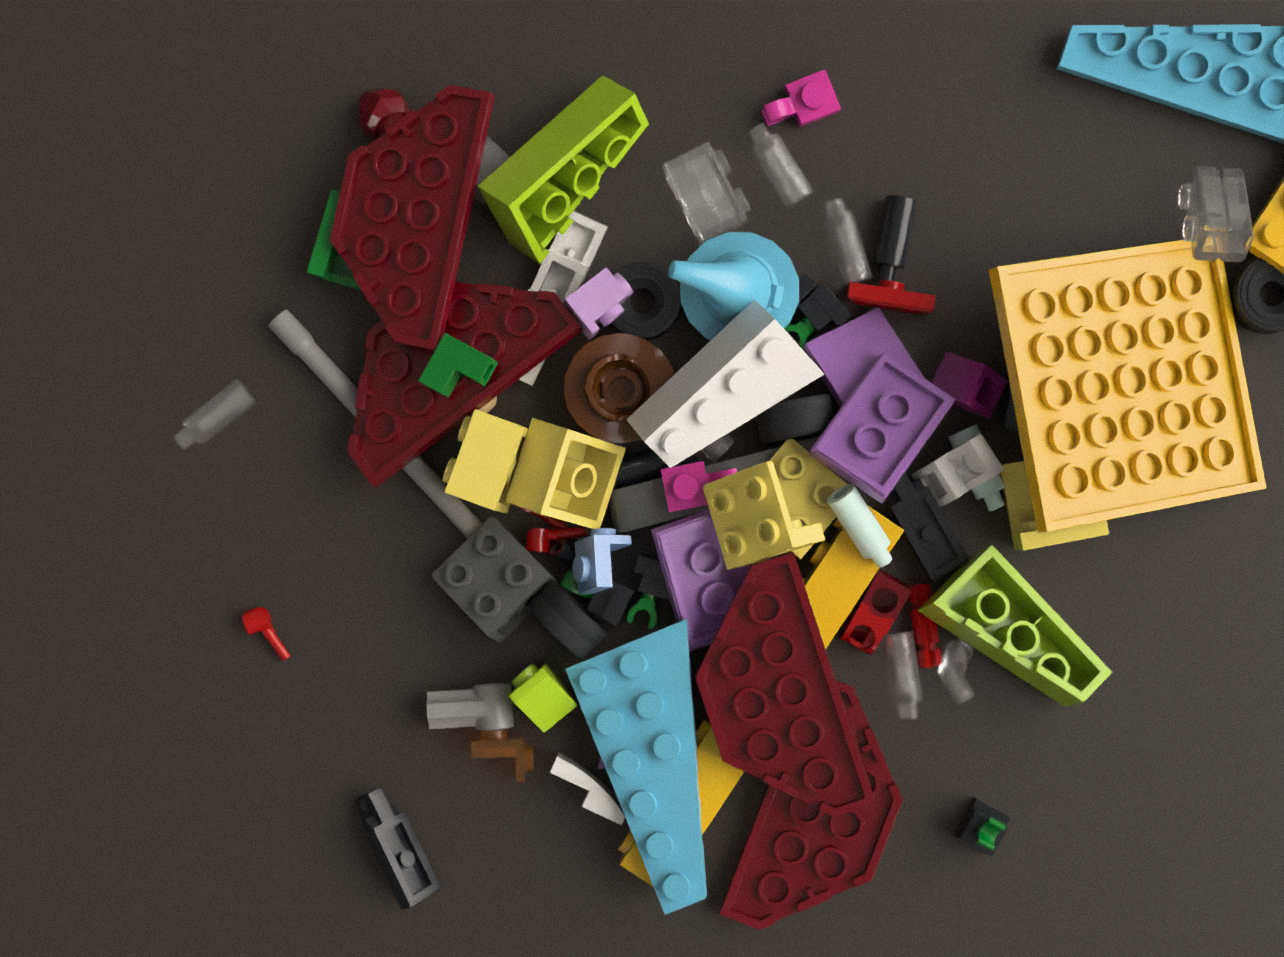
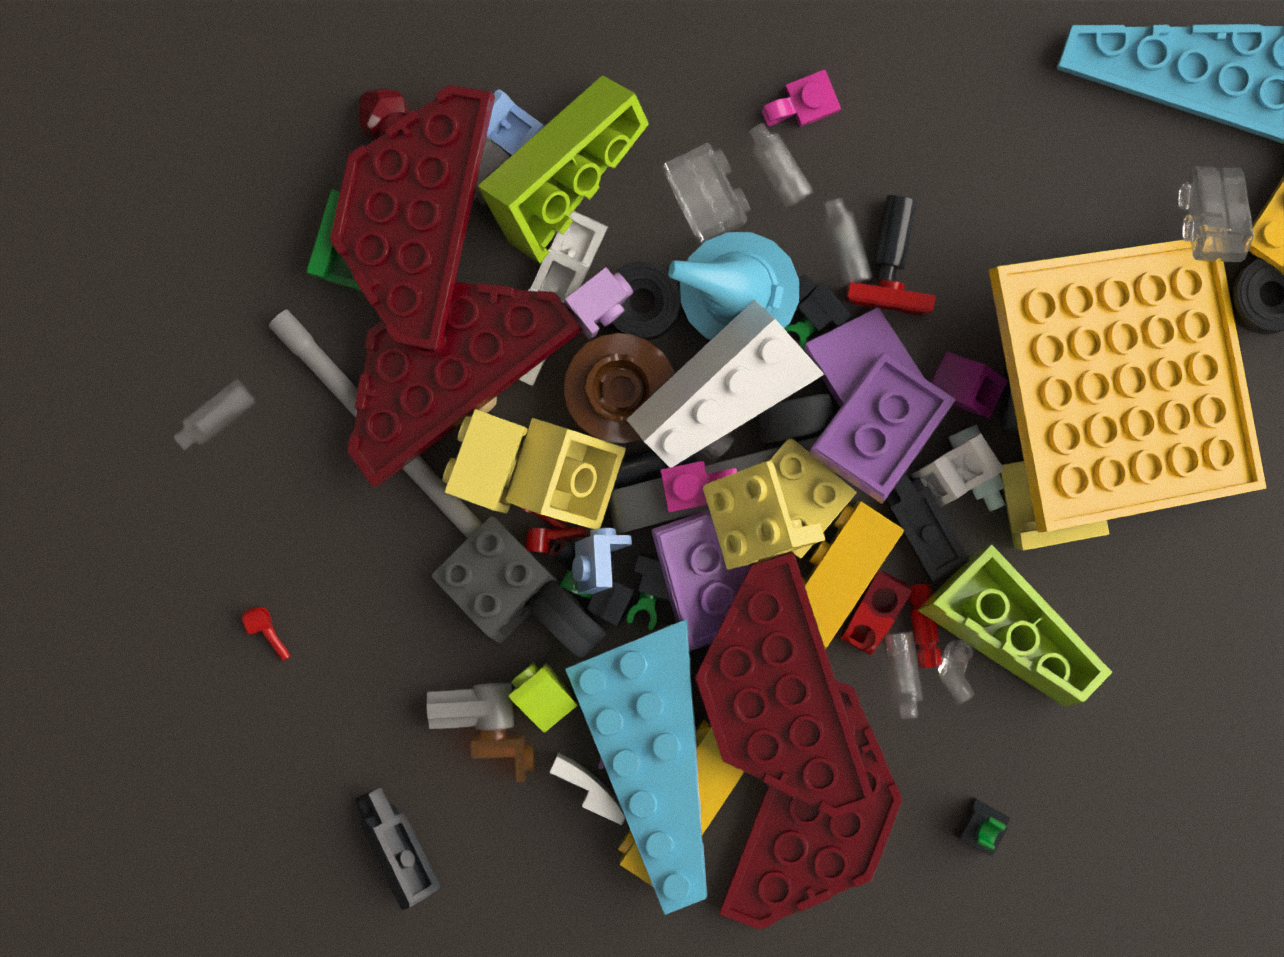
(451, 361): green piece -> none
(510, 125): none -> light blue bracket
(860, 524): light aqua cylinder -> none

